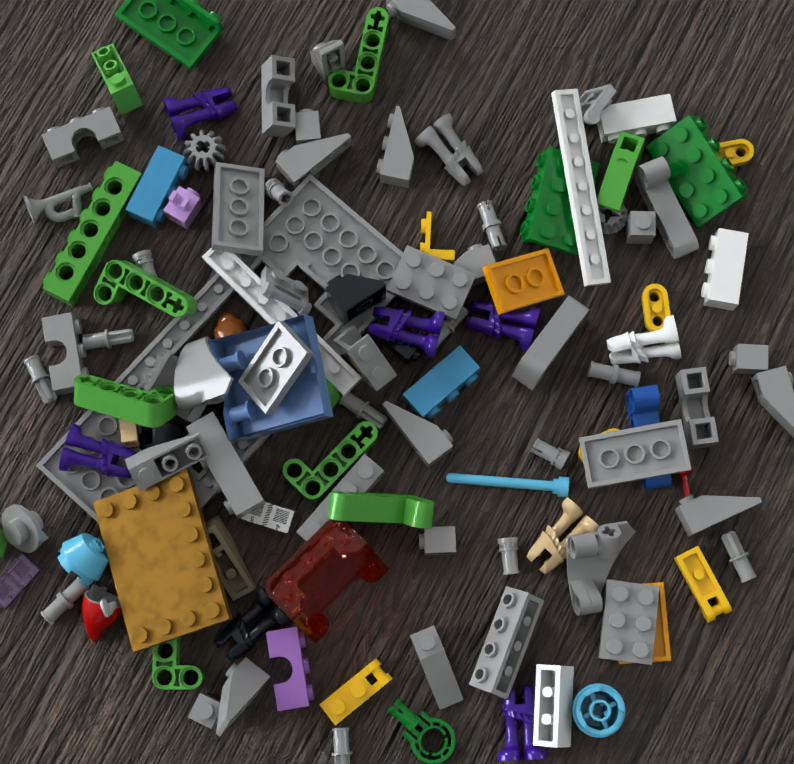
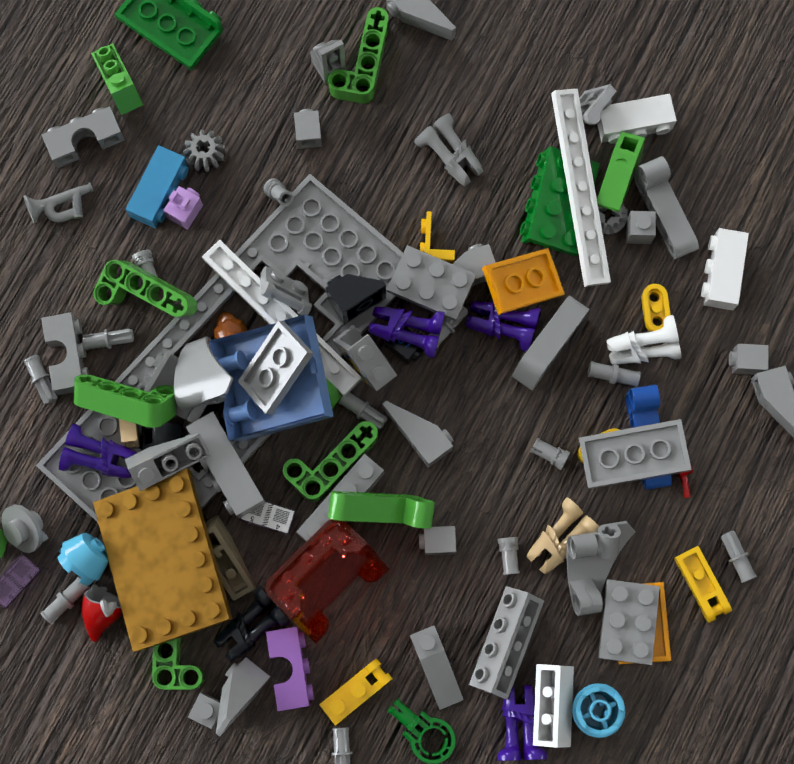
(96, 246): bright green brick -> none
(210, 110): dark purple piece -> none
(238, 209): light grey plate -> none
(276, 80): light grey arch -> none
(310, 157): light grey slope -> none
(398, 159): light grey slope -> none
(442, 383): dark azure brick -> none
(491, 225): light grey pin -> none
(557, 486): medium azure piece -> none
(693, 394): light grey arch -> none
(698, 170): green bracket -> none
(708, 510): light grey slope -> none
(729, 149): yellow plate -> none

